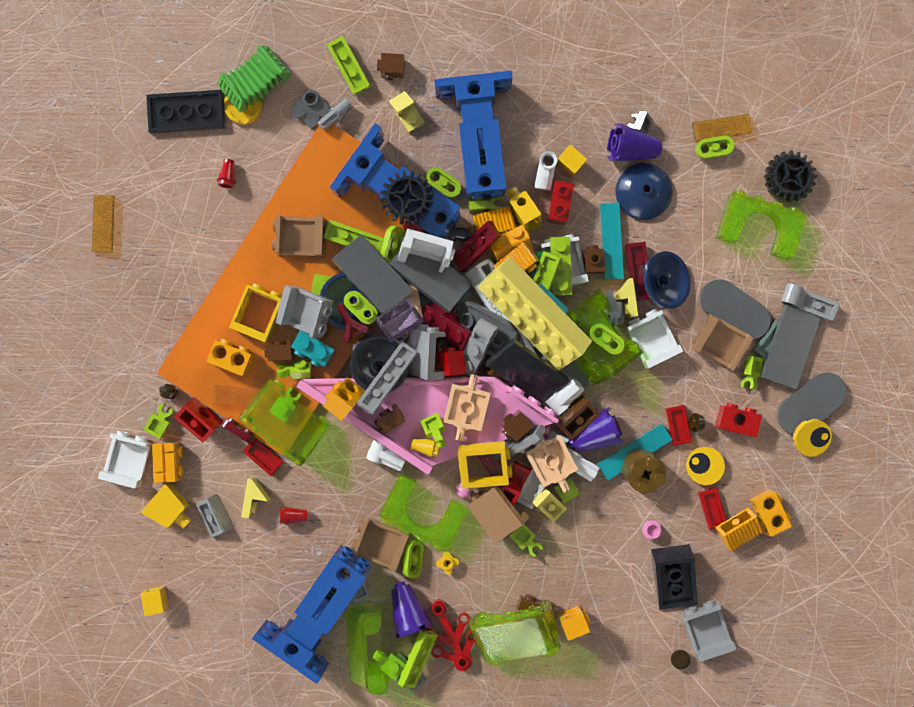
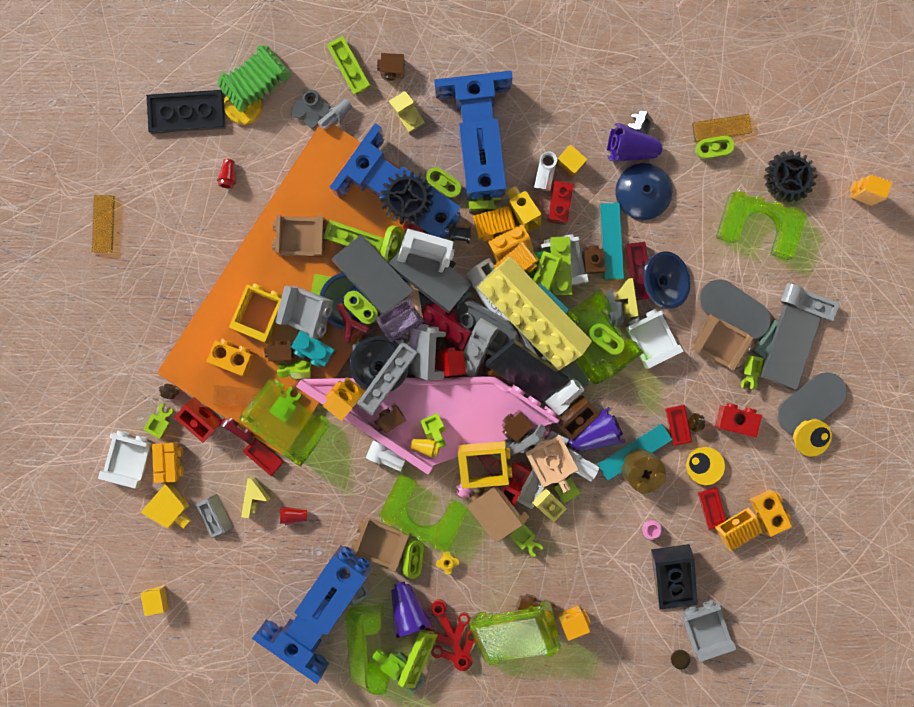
(466, 407): light nougat plate -> none
(476, 246): dark red plate -> none
(870, 189): none -> light orange brick

